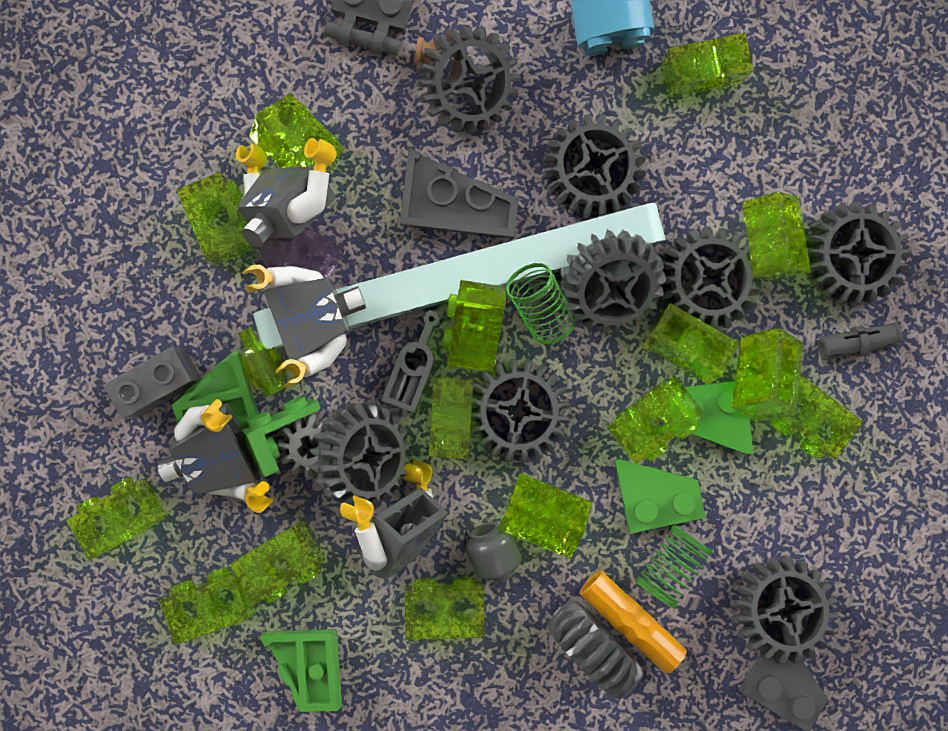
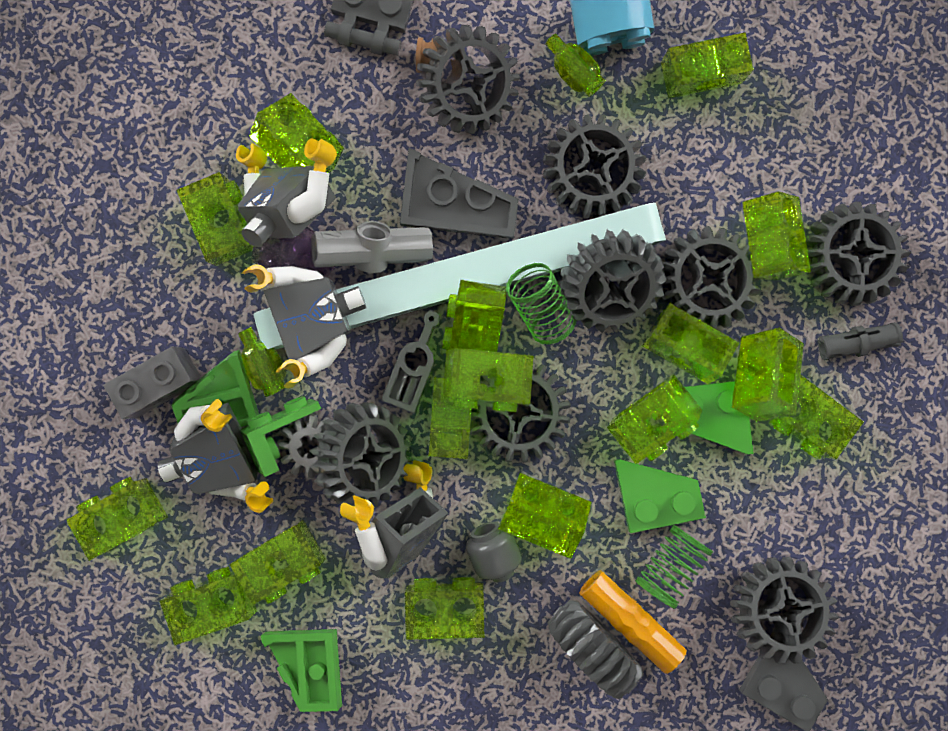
(371, 246): none -> light grey piece
(509, 370): none -> clear neon green brick
(576, 66): none -> clear neon green plant

